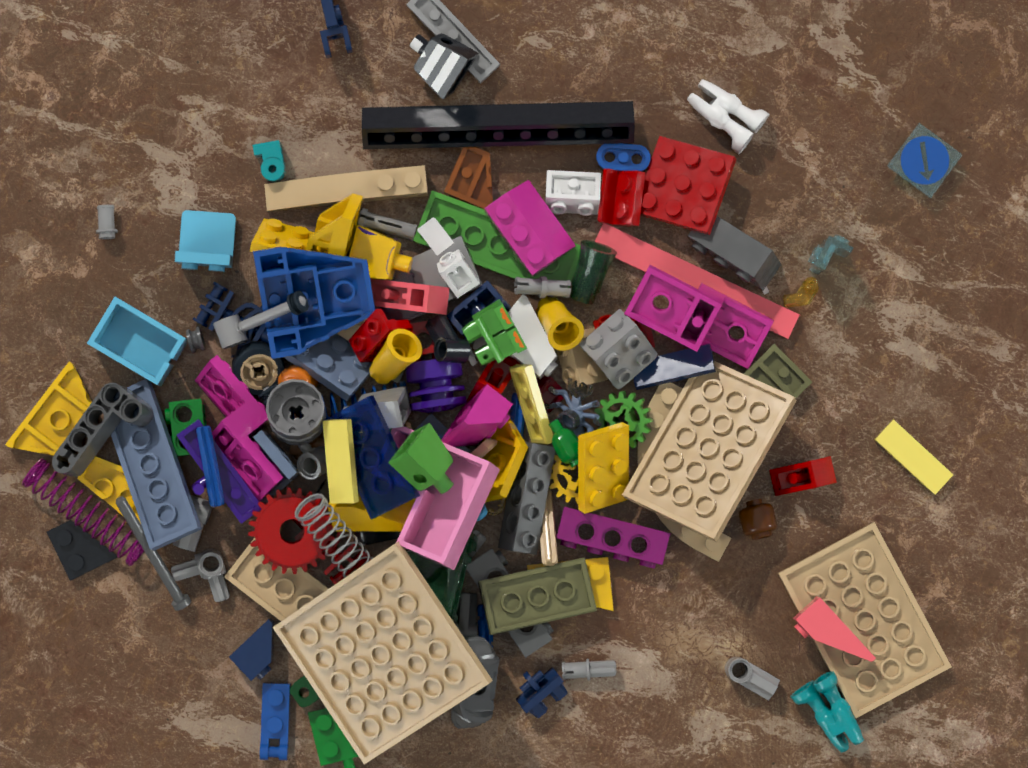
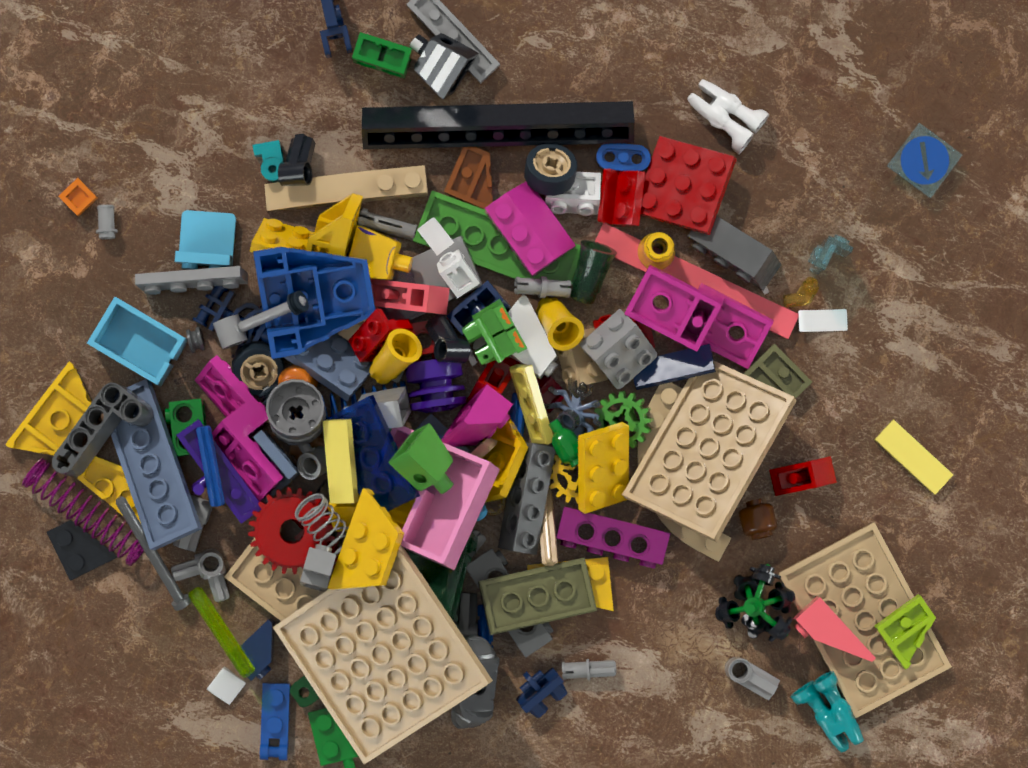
(78, 197): none -> orange plate
(198, 278): none -> light grey plate
(221, 632): none -> clear neon green axle
(226, 685): none -> white slope
(297, 167): none -> black piece
(318, 568): none -> light grey slope
(368, 546): none -> yellow wing
(382, 55): none -> green brick
(550, 169): none -> black wheel
(649, 257): none -> yellow plant
(756, 618): none -> black plant
(822, 320): none -> white sticker
(906, 629): none -> lime wing

